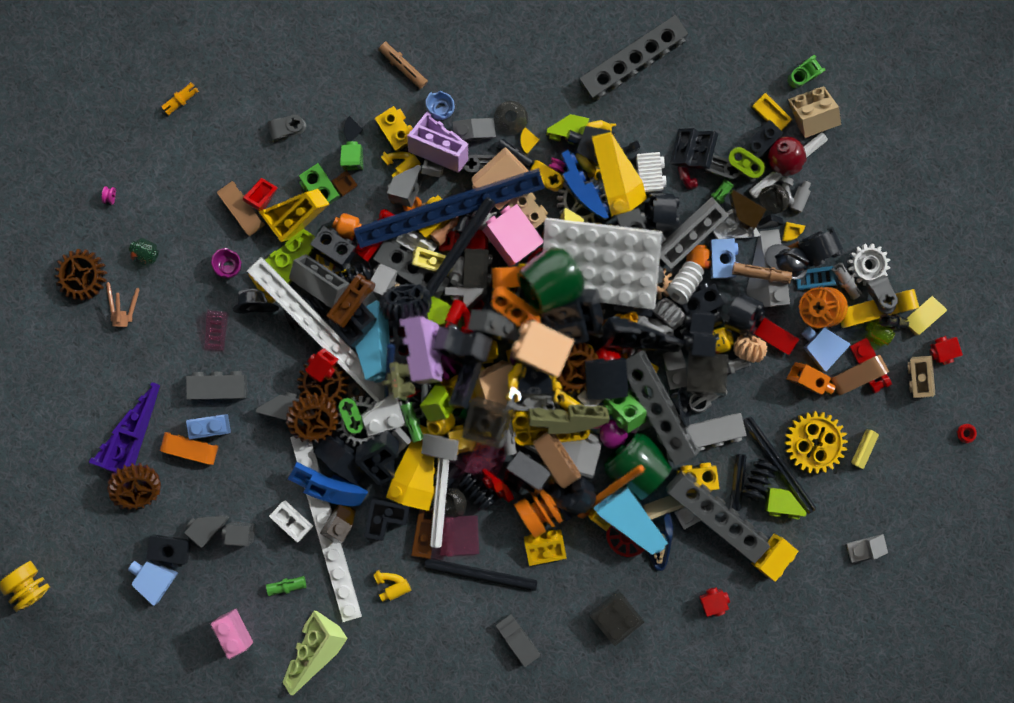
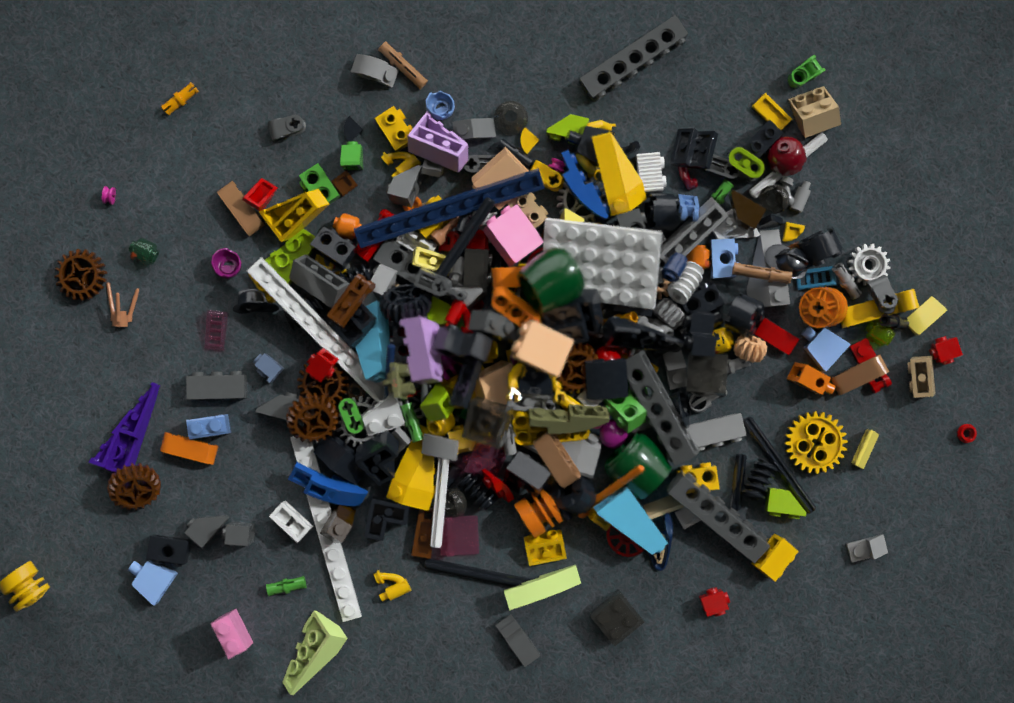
(267, 367): none -> sand blue brick
(374, 69): none -> light grey brick
(431, 282): none -> dark grey piece
(542, 587): none -> yellowish green slope
(674, 267): none -> dark blue brick
(688, 207): none -> medium blue hinge

